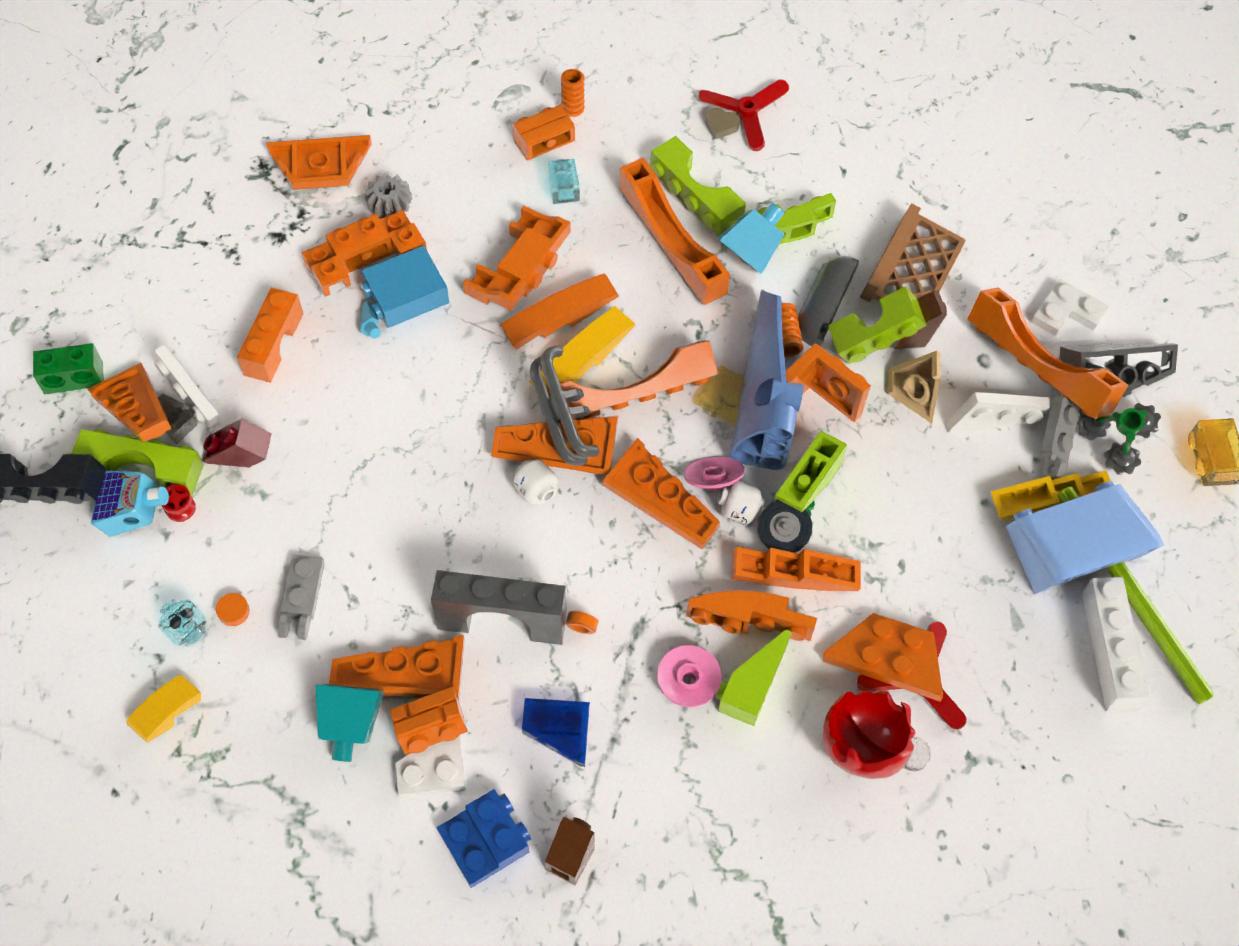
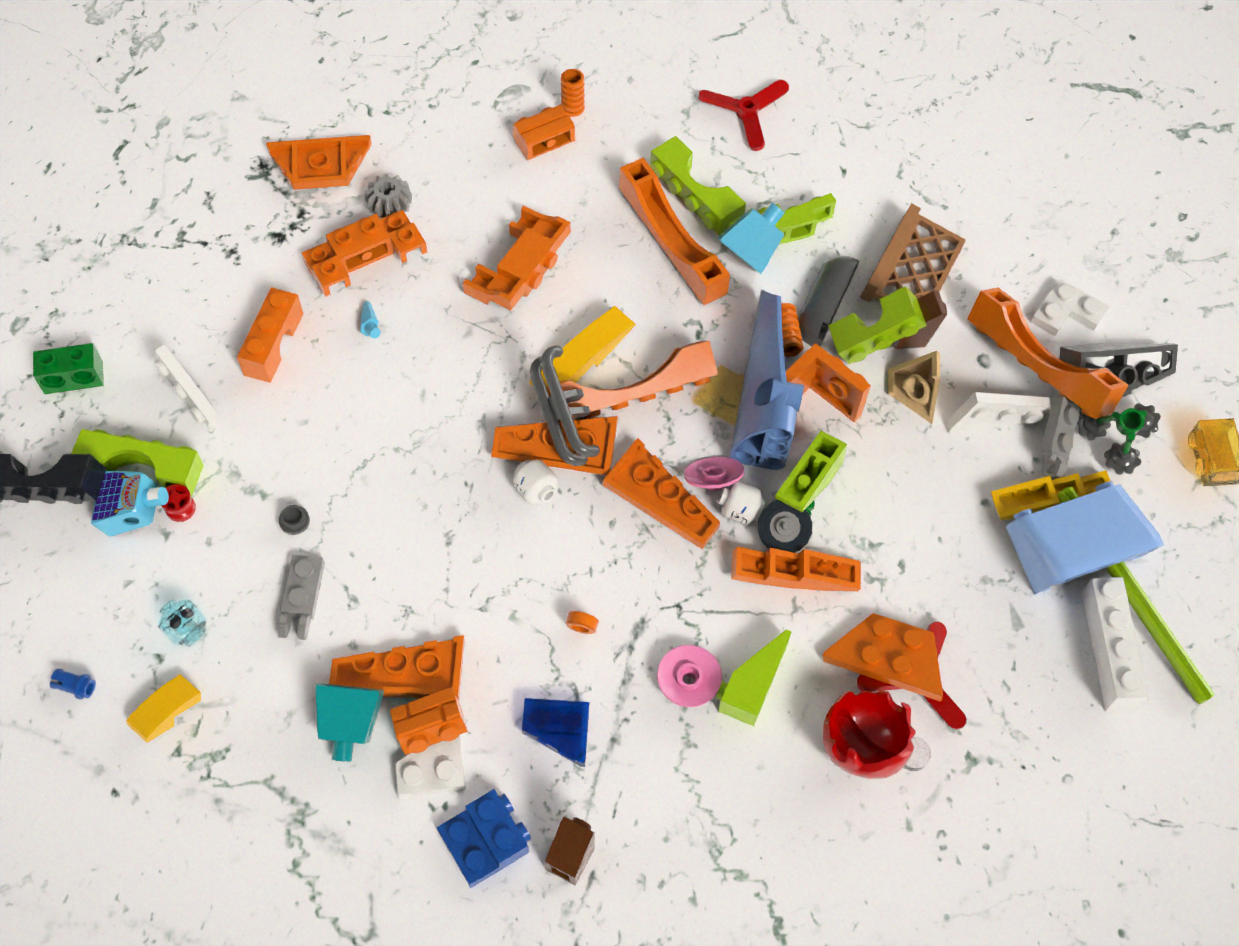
(80, 686): none -> blue pin
(133, 402): orange wing -> none
(180, 416): clear smoke slope -> none
(232, 609): orange tile -> none
(237, 445): dark red slope -> none
(294, 519): none -> dark grey plate
(404, 287): dark azure brick -> none
(537, 604): dark grey arch -> none
(558, 309): orange slope -> none
(563, 181): clear light blue brick -> none
(722, 122): dark tan tile -> none
(740, 608): orange slope -> none

